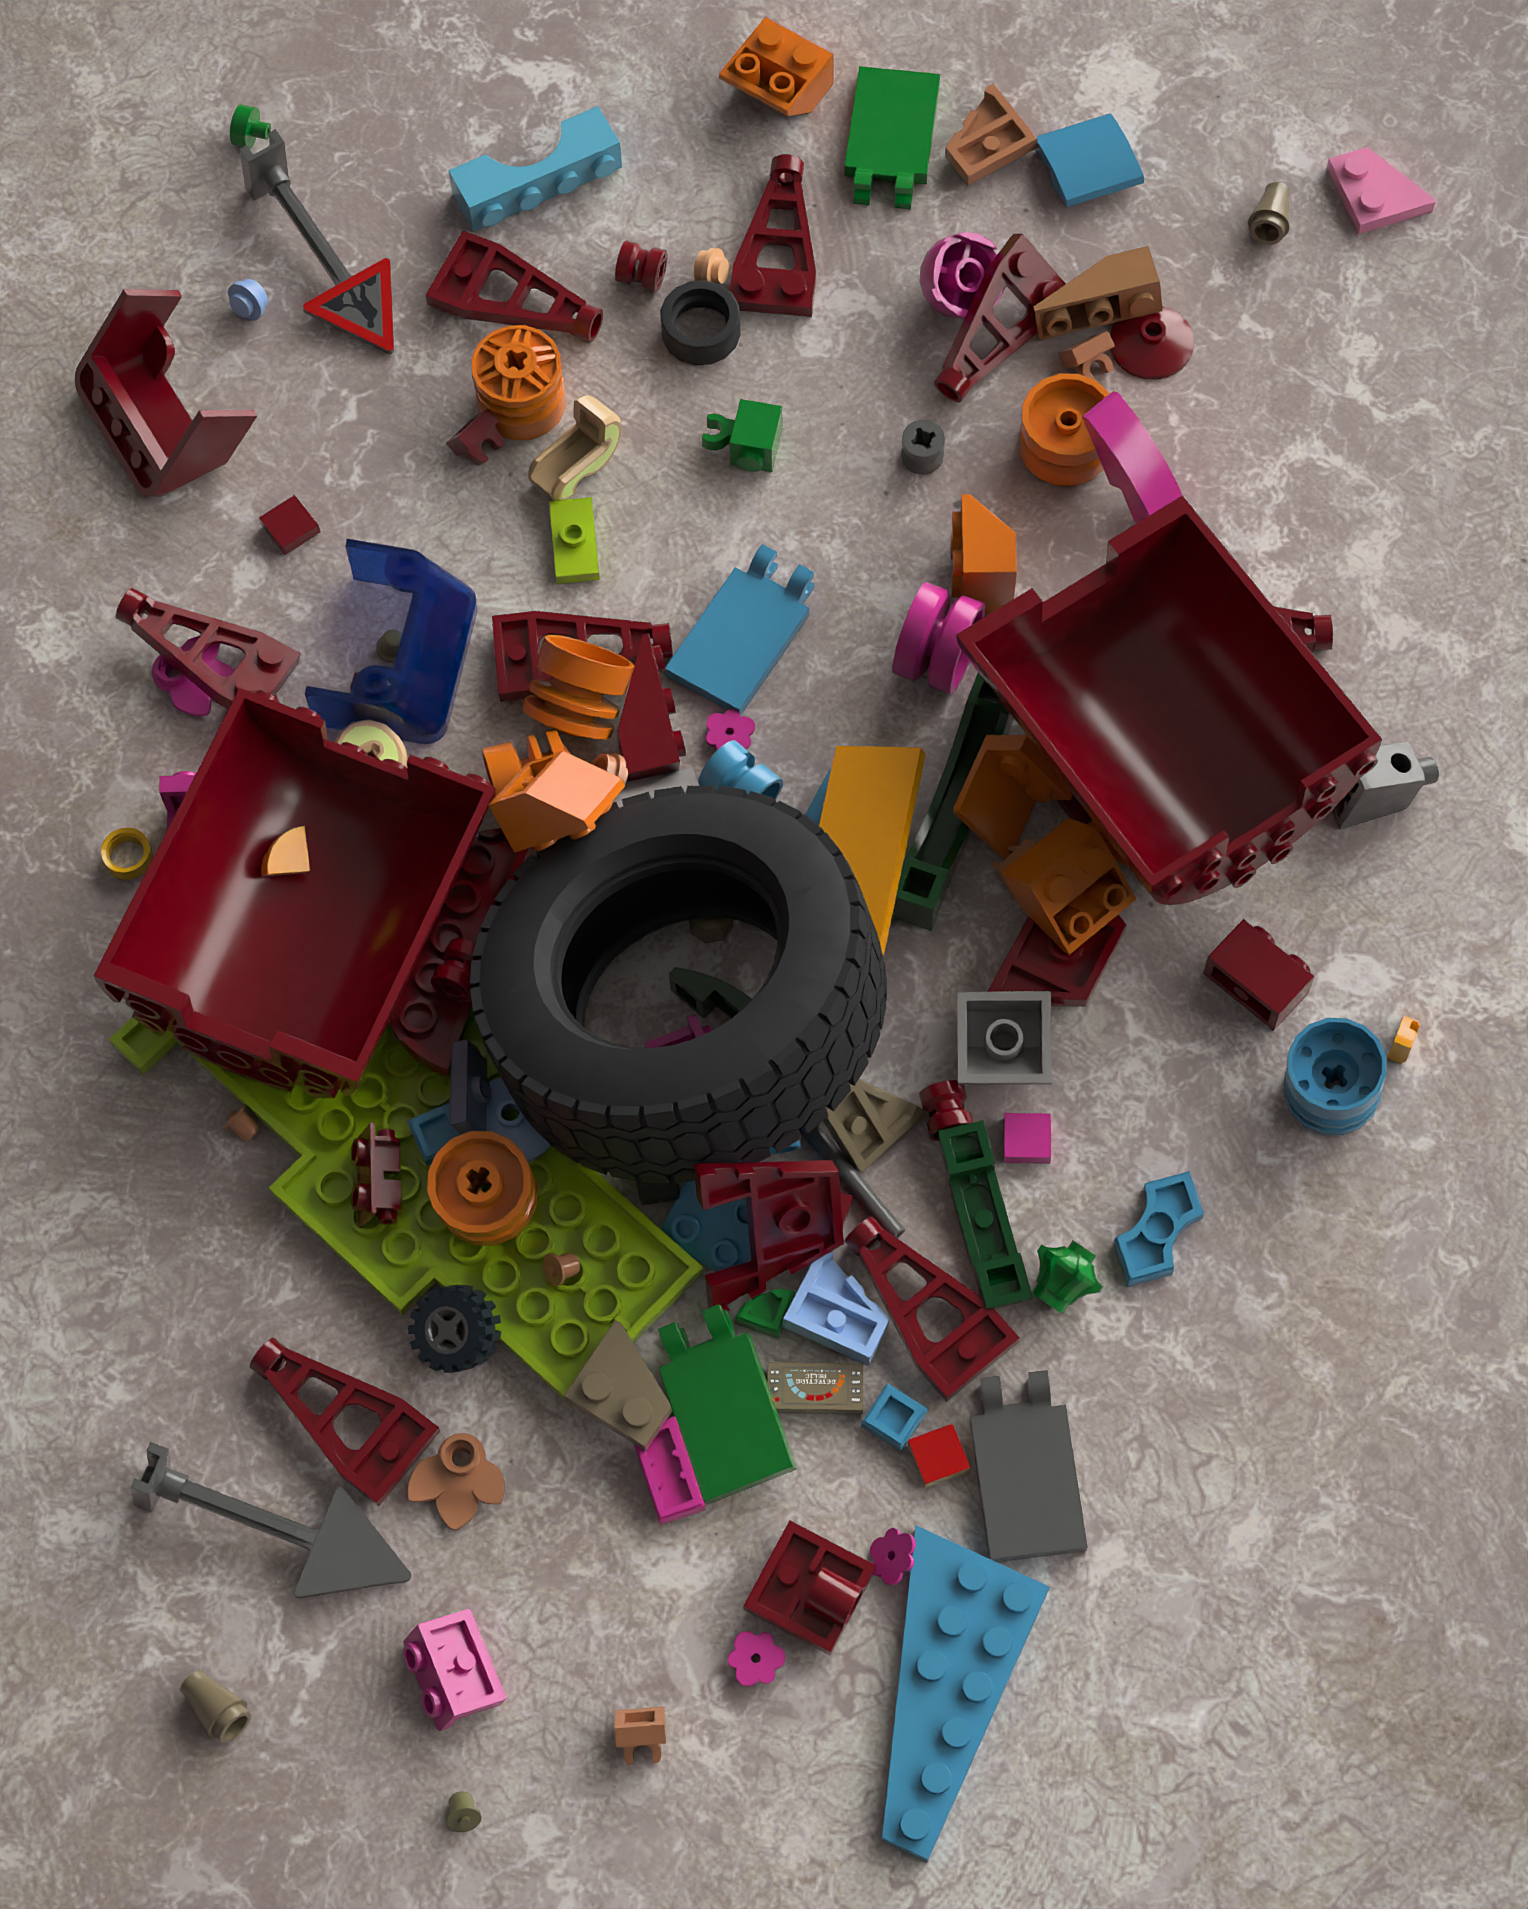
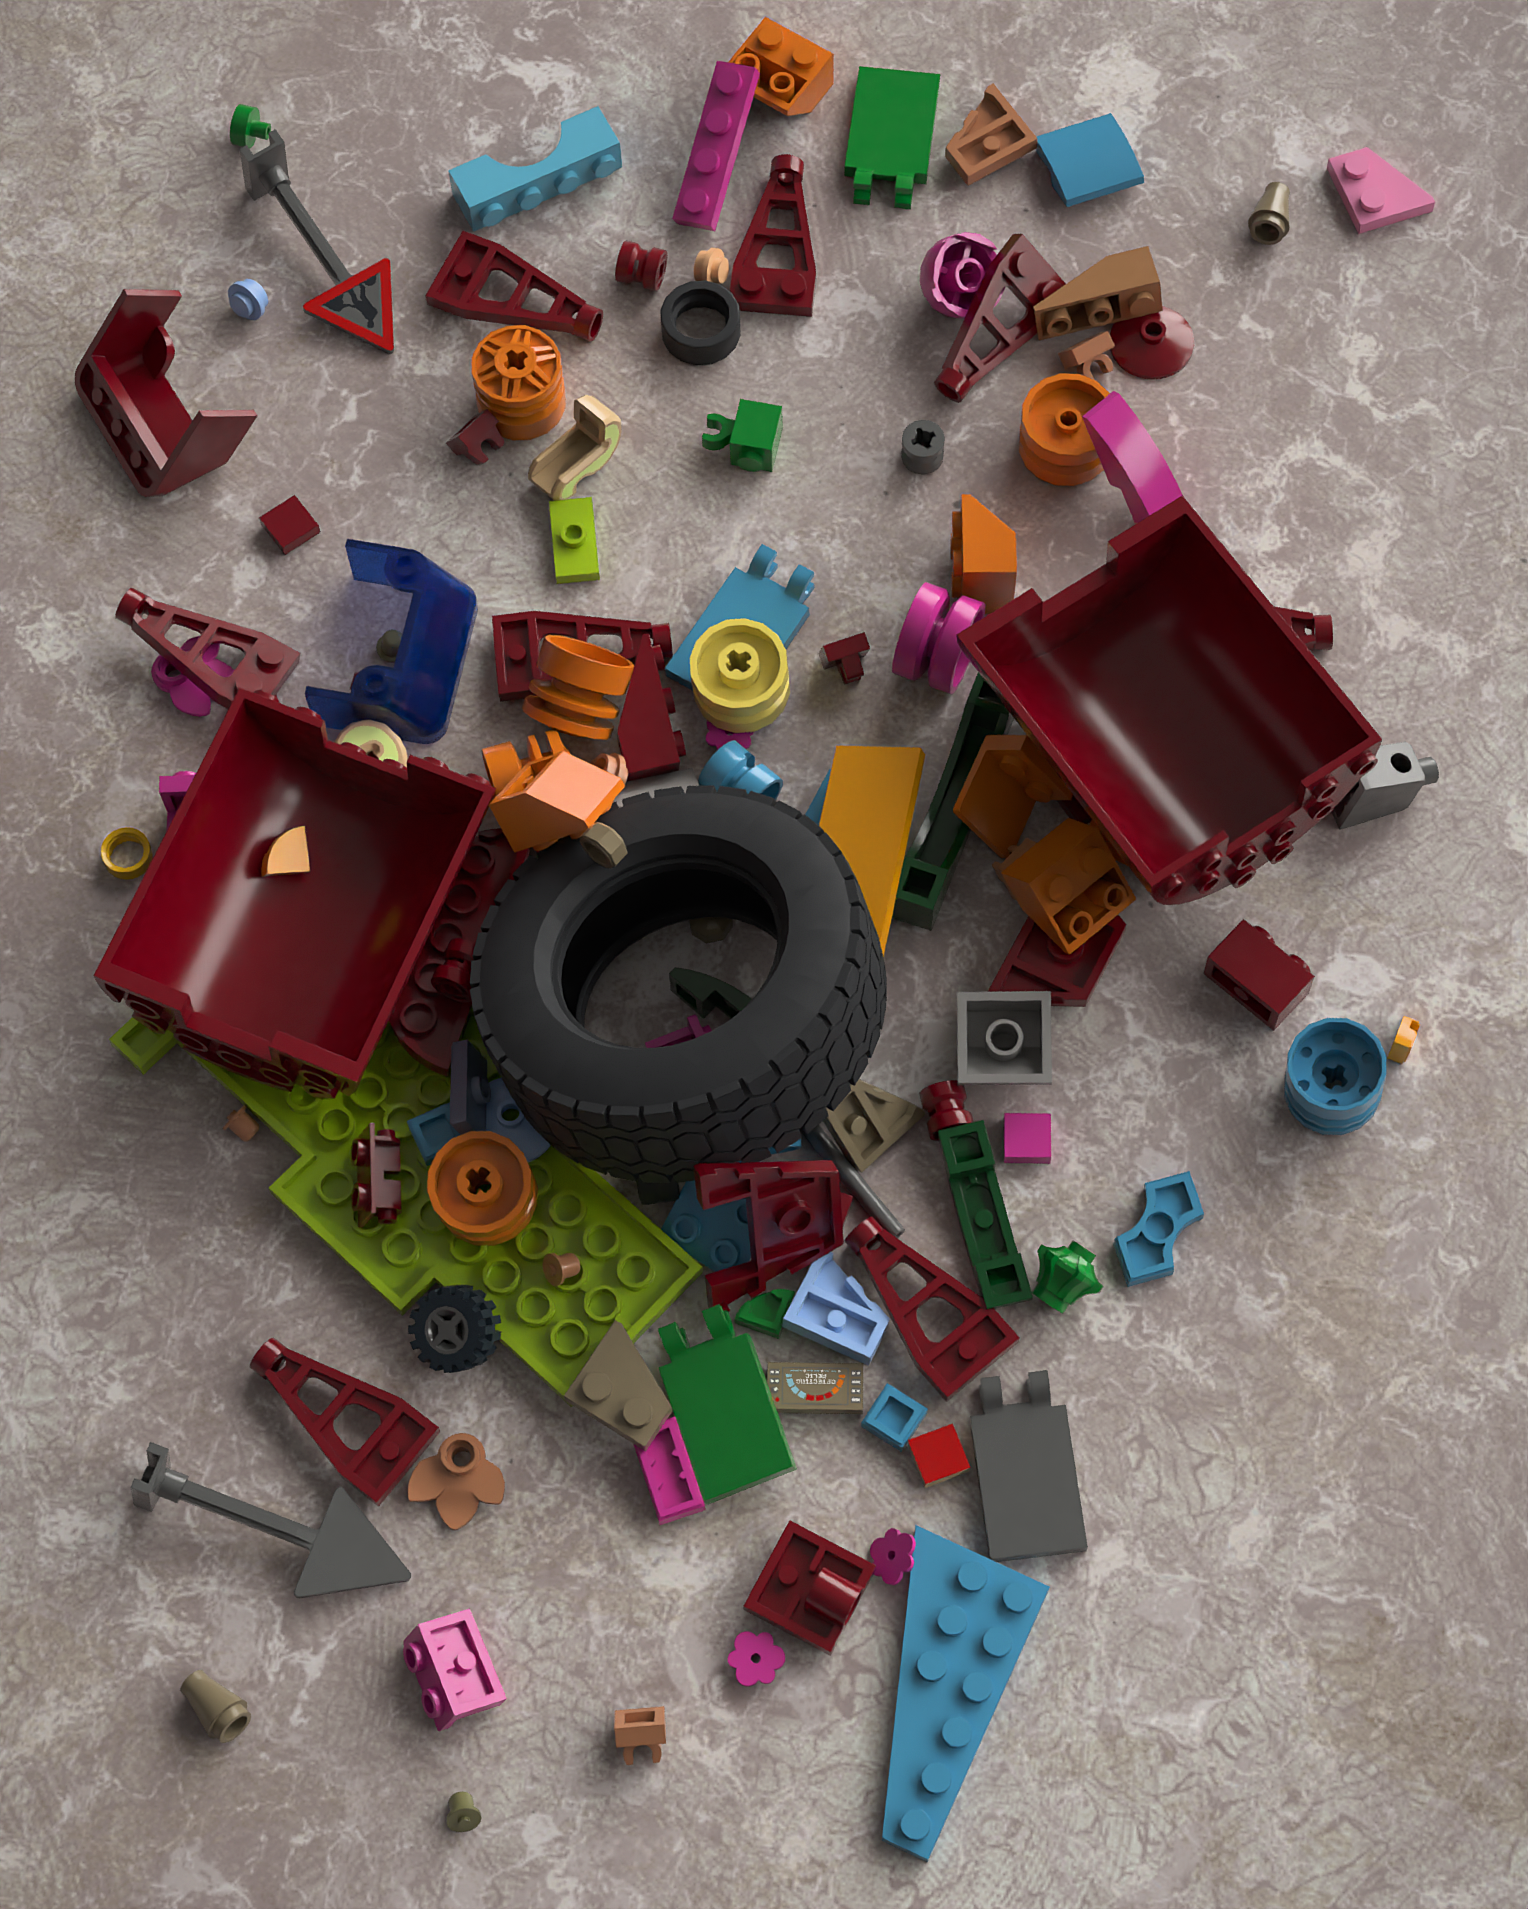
(603, 845): none -> dark tan tile
(716, 145): none -> dark pink plate
(740, 675): none -> light yellow wheel
(846, 656): none -> dark red tile

